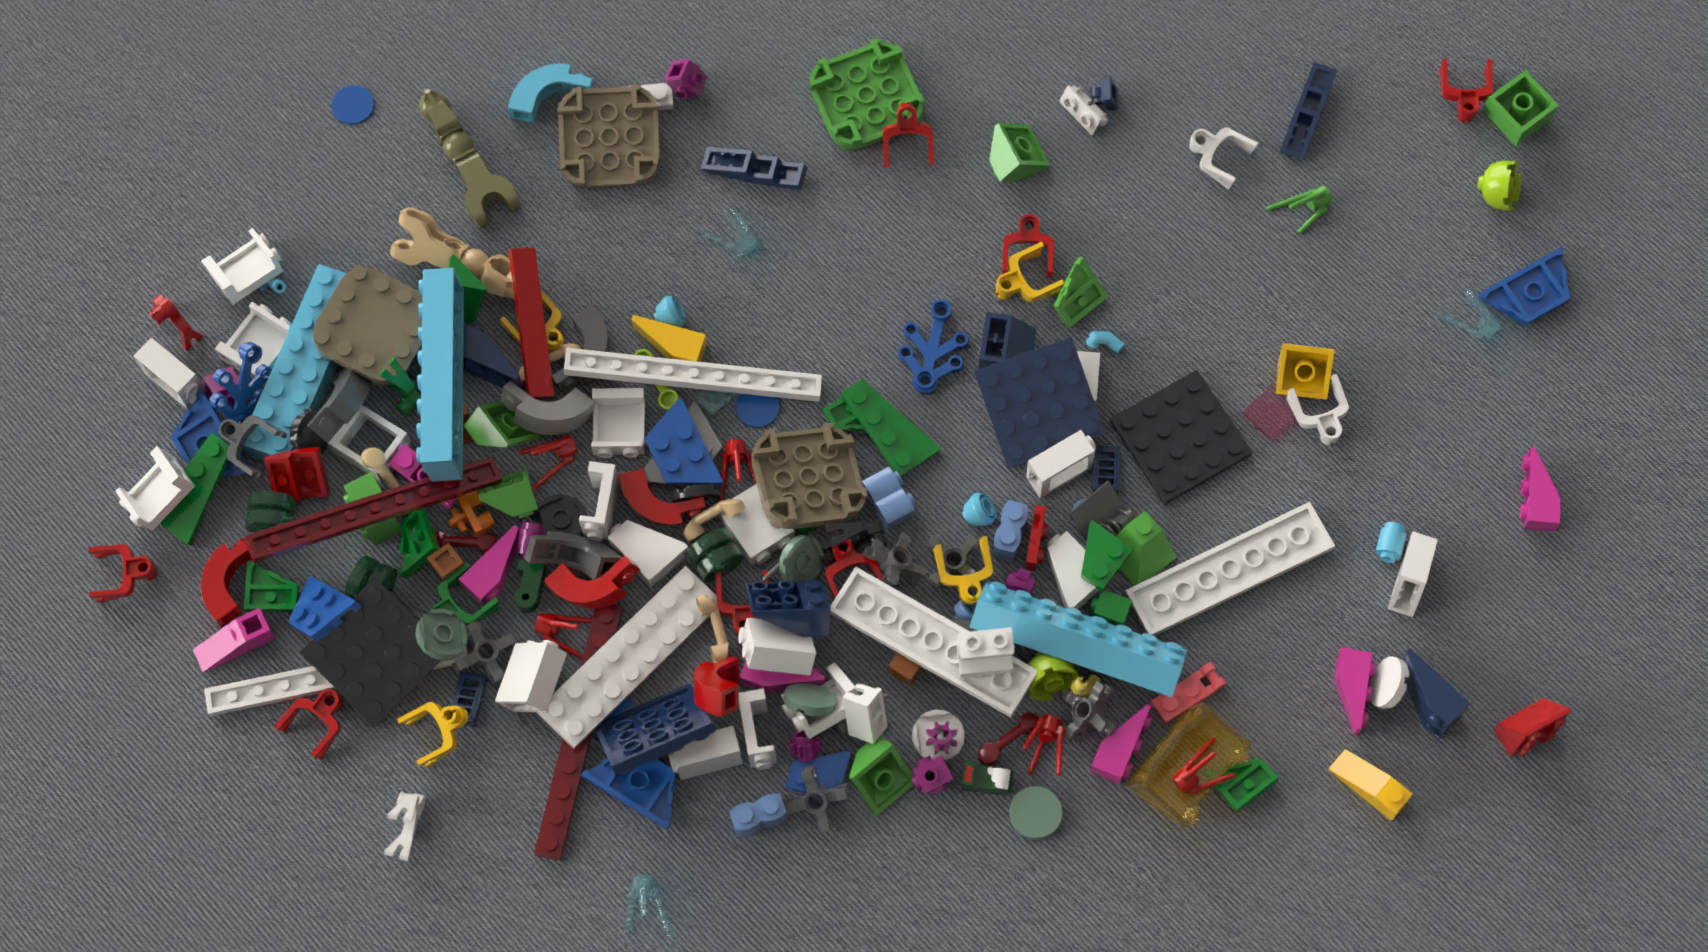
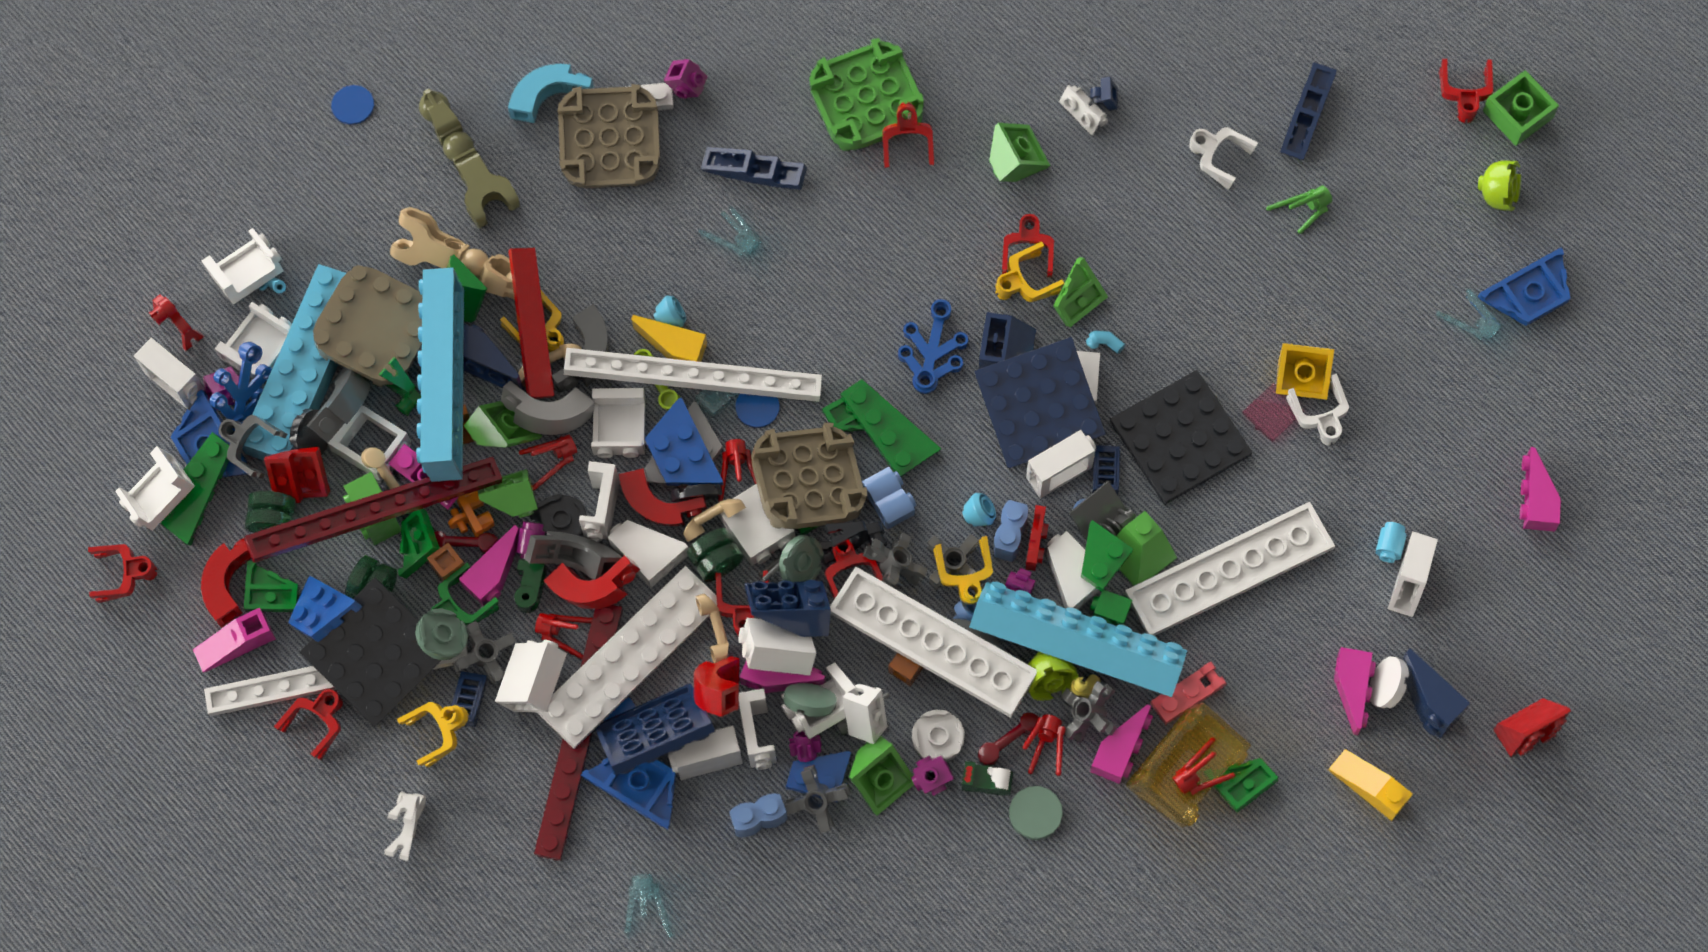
(937, 743): magenta gear -> none
(985, 652): white panel -> none

